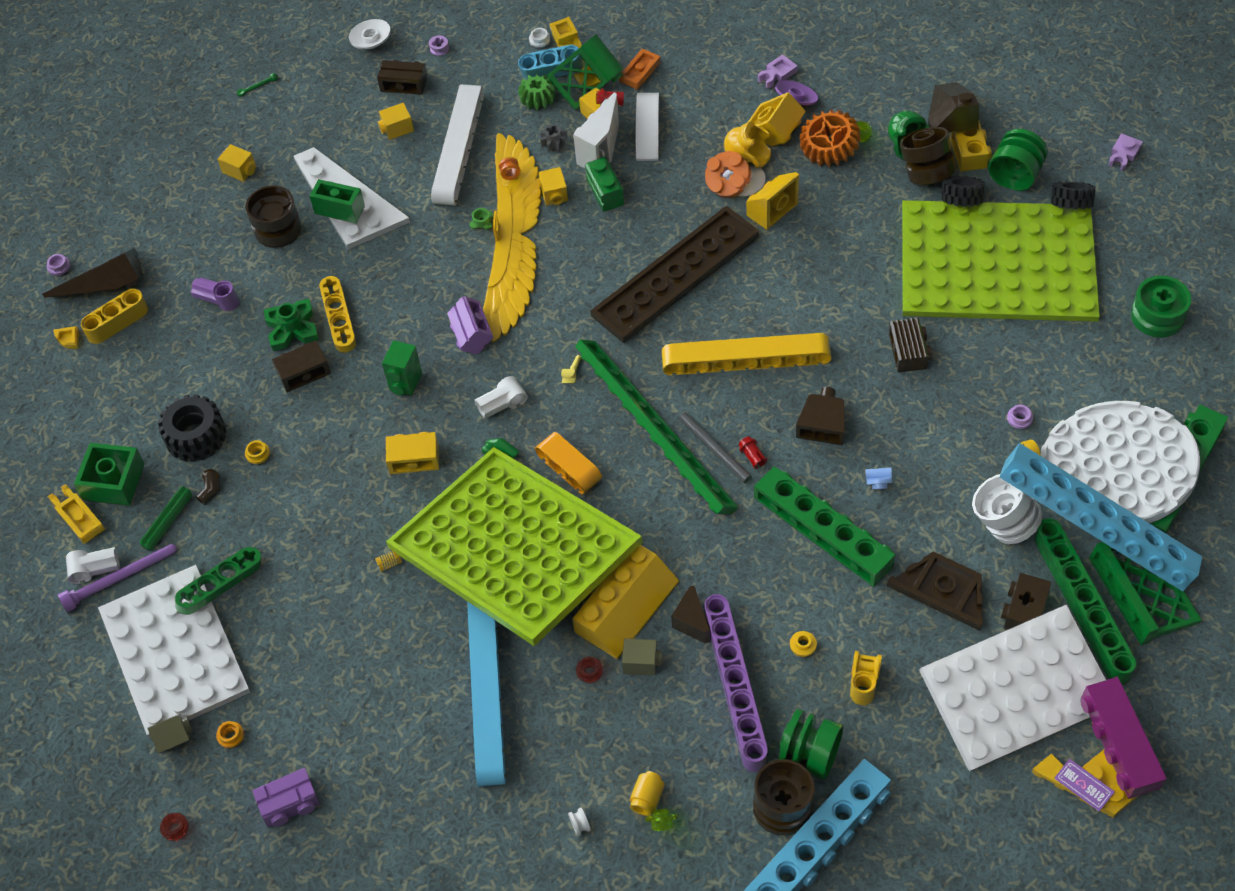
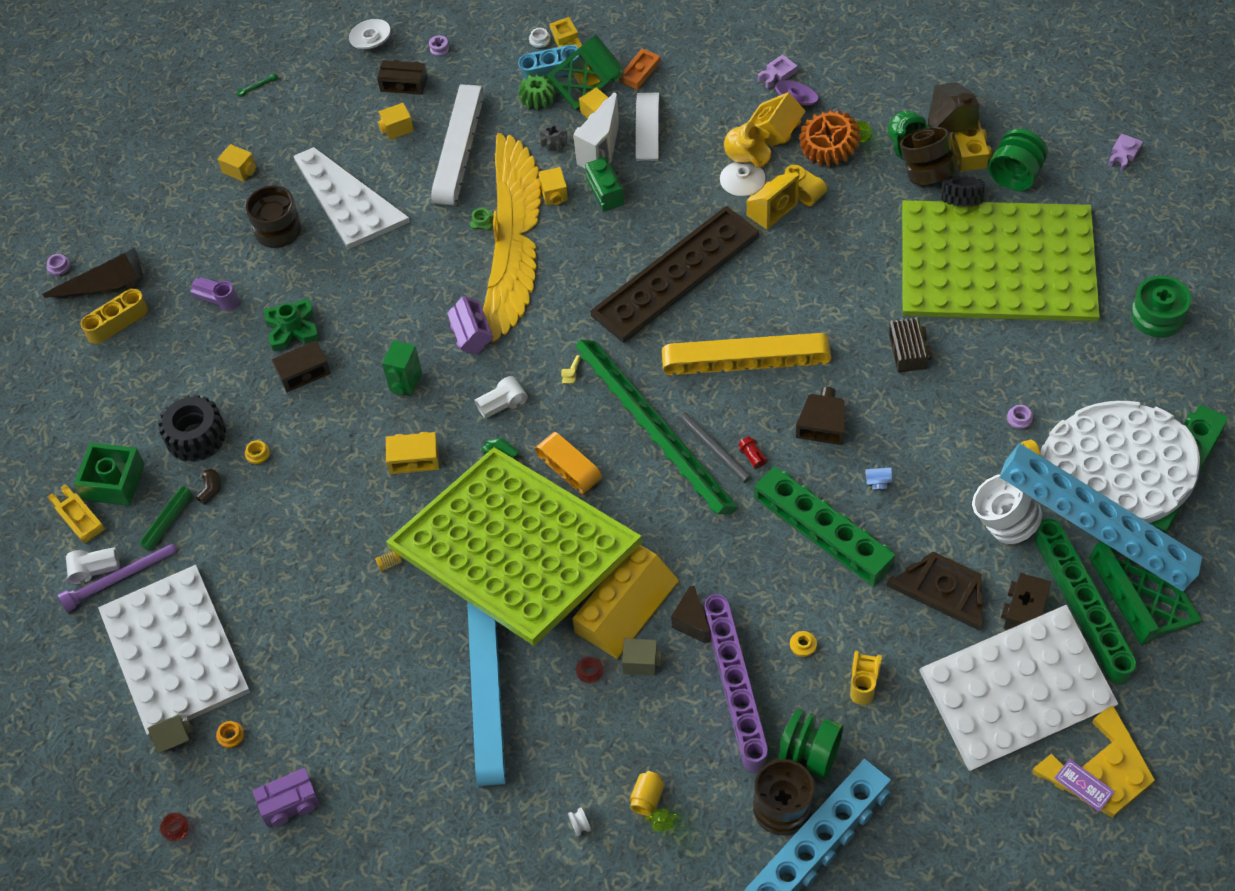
(68, 337): yellow tile -> none
(216, 578): green beam -> none
(337, 201): green brick -> none
(337, 314): yellow beam -> none
(511, 173): orange bush -> none
(602, 95): red pin -> none
(737, 181): orange plate -> none
(810, 187): none -> yellow piece
(1073, 195): black tyre -> none
(1123, 738): magenta brick -> none

